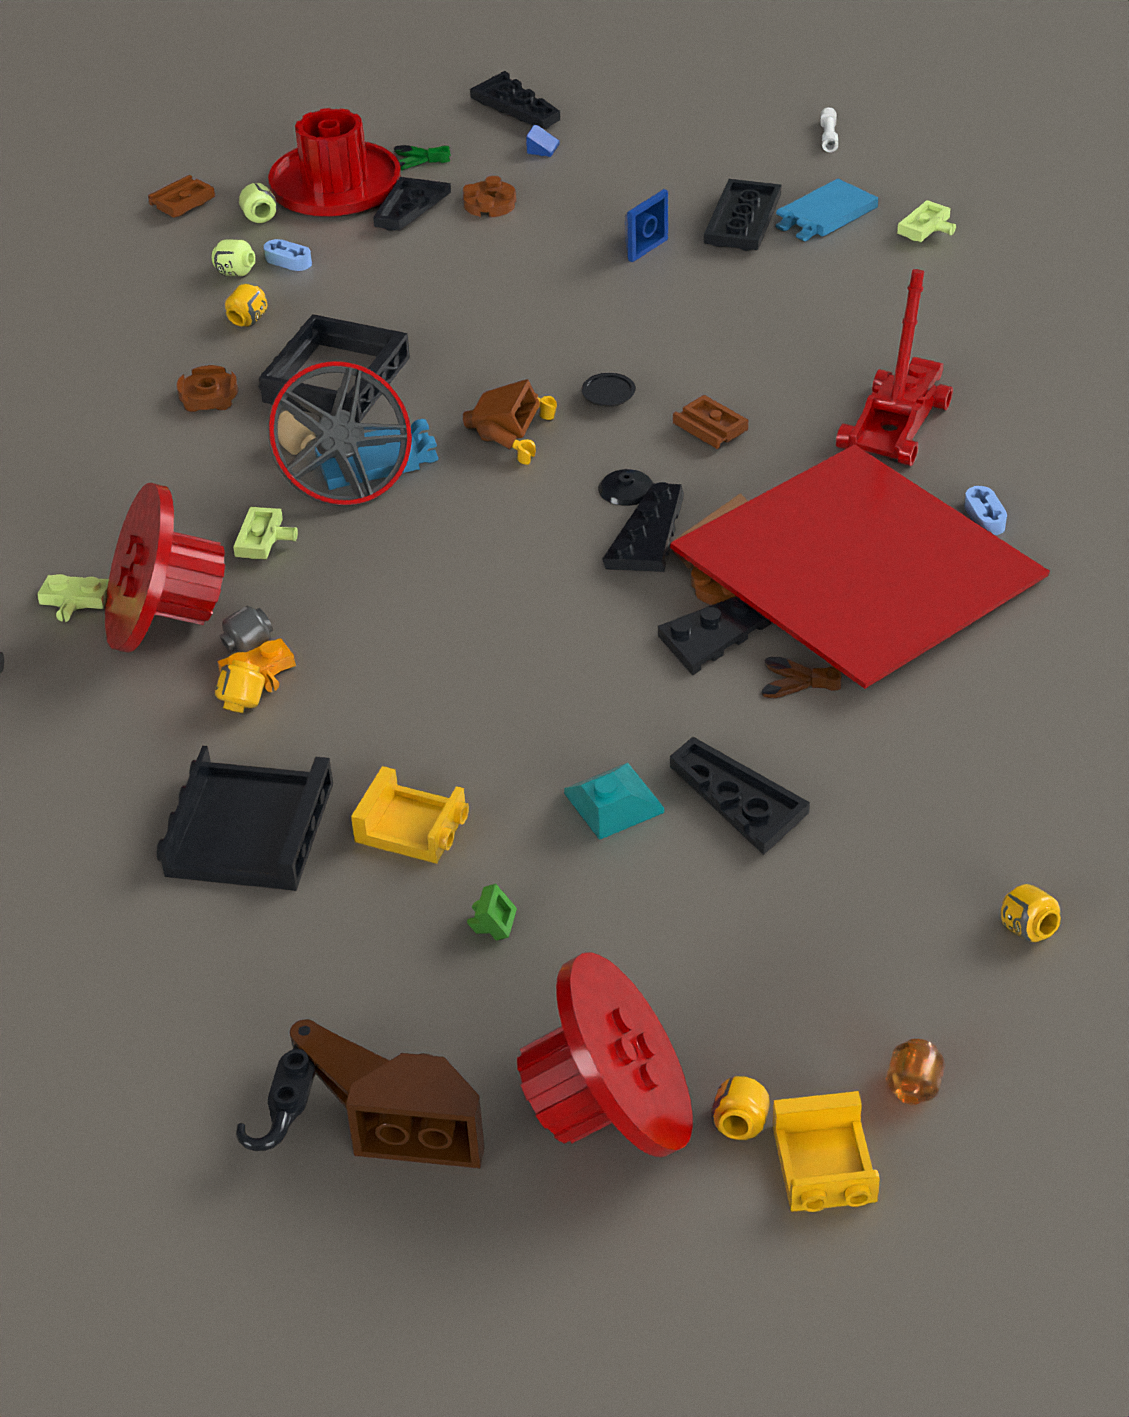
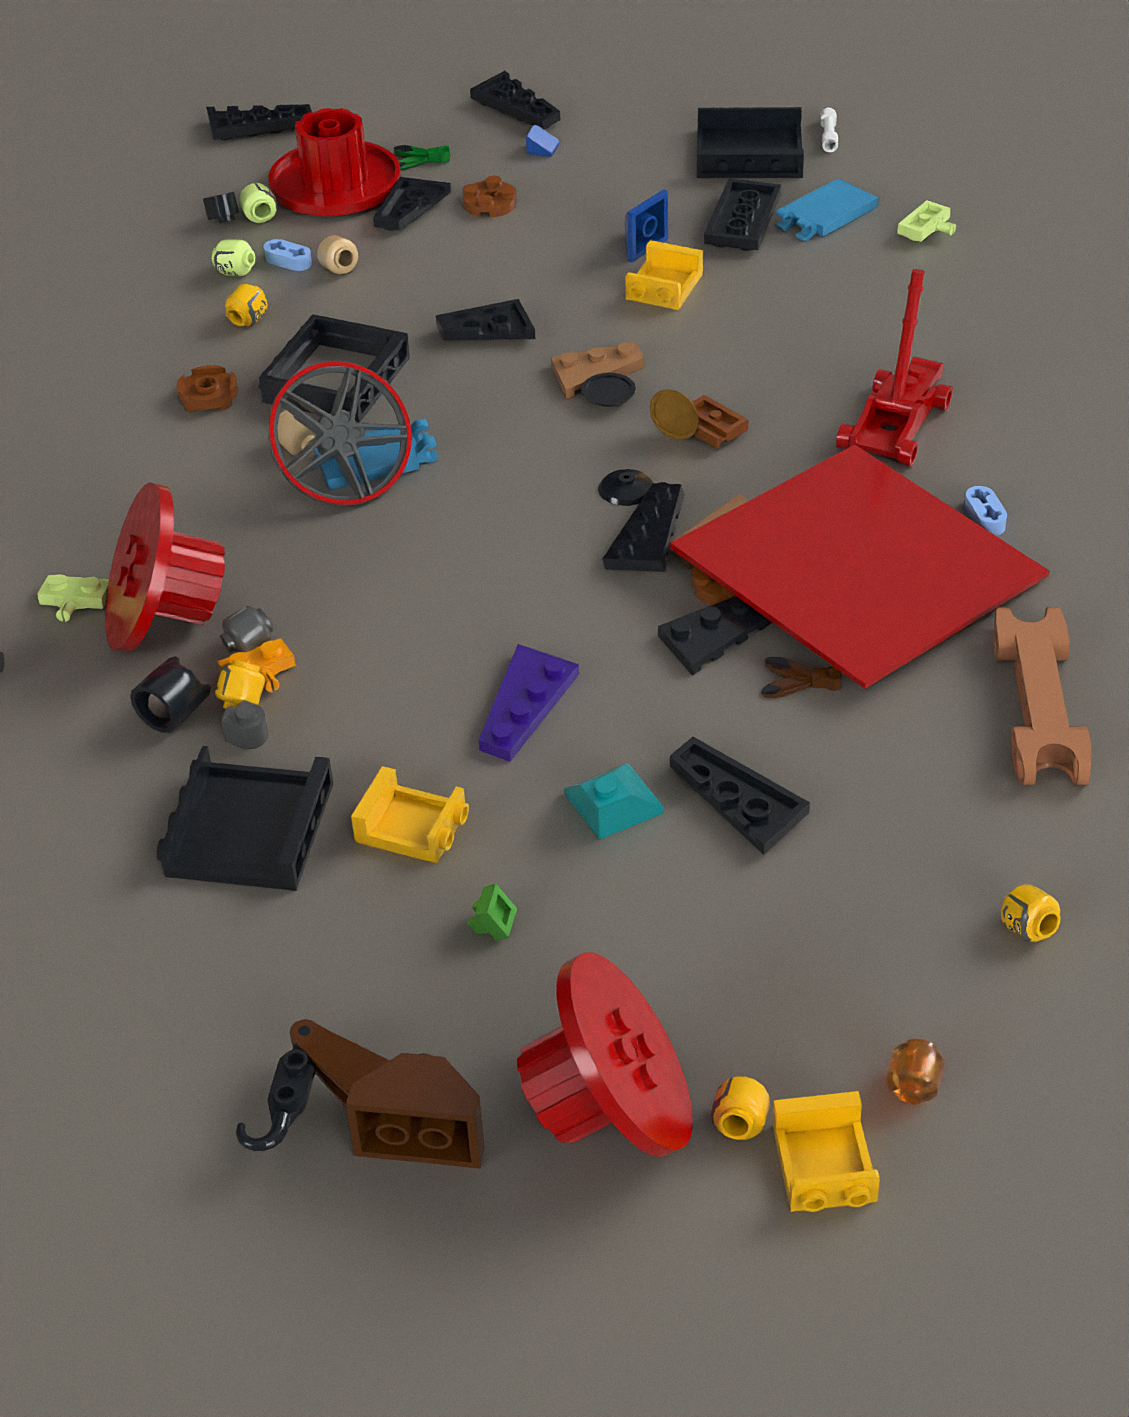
(176, 689): none -> black piece
(181, 196): dark orange plate -> none
(221, 207): none -> black plate
(245, 725): none -> dark grey plate
(257, 120): none -> black wing
(260, 532): yellowish green plate -> none
(337, 254): none -> tan head
(487, 322): none -> black wing
(506, 415): dark orange torso -> none
(524, 699): none -> dark purple wing
(575, 368): none -> medium nougat wing
(665, 276): none -> yellow panel
(674, 414): none -> pearl gold piece
(750, 142): none -> black panel
(1046, 734): none -> nougat piece

